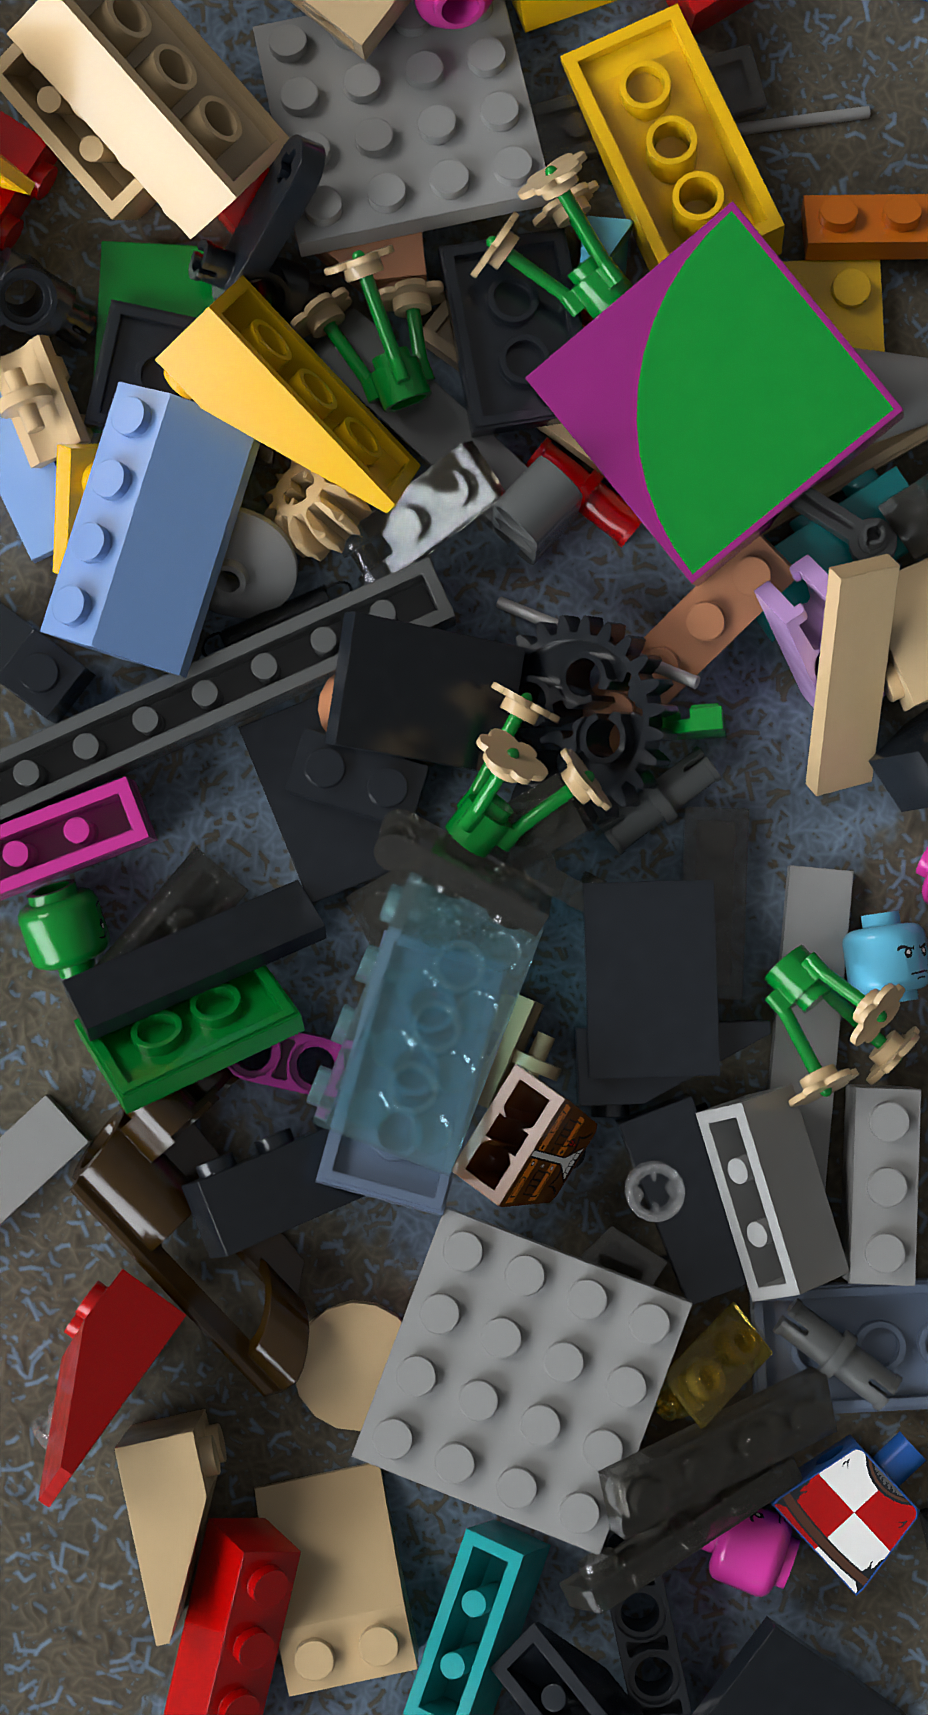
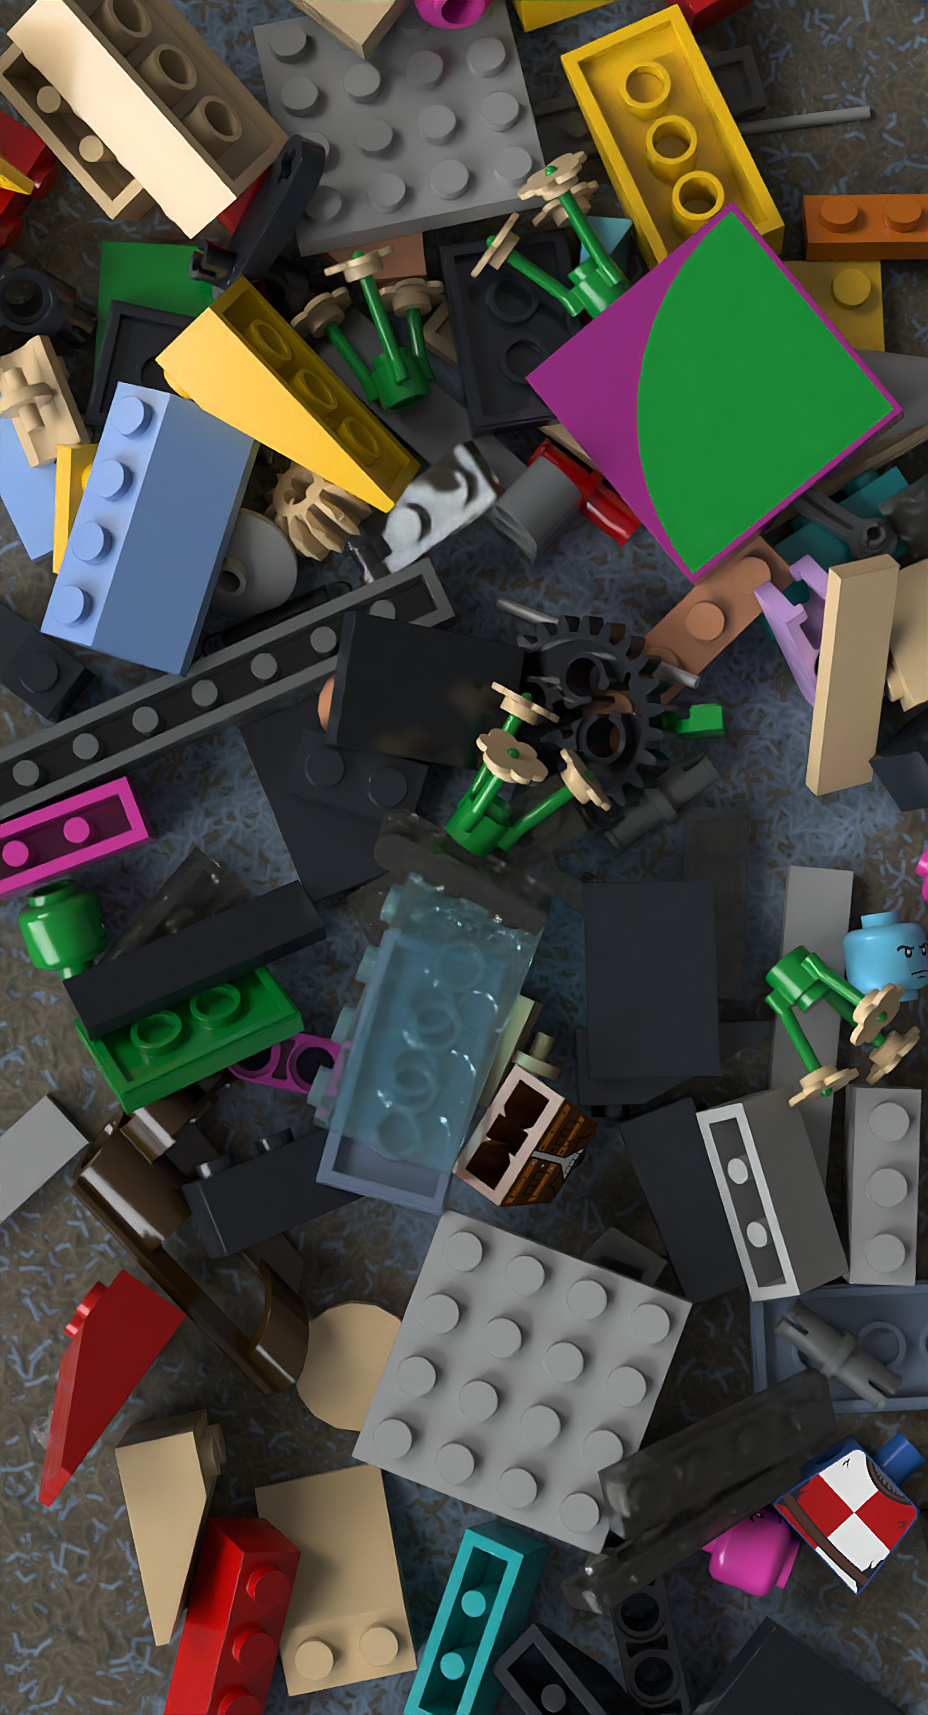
(674, 1188): clear bush -> none
(712, 1368): clear yellow hinge -> none

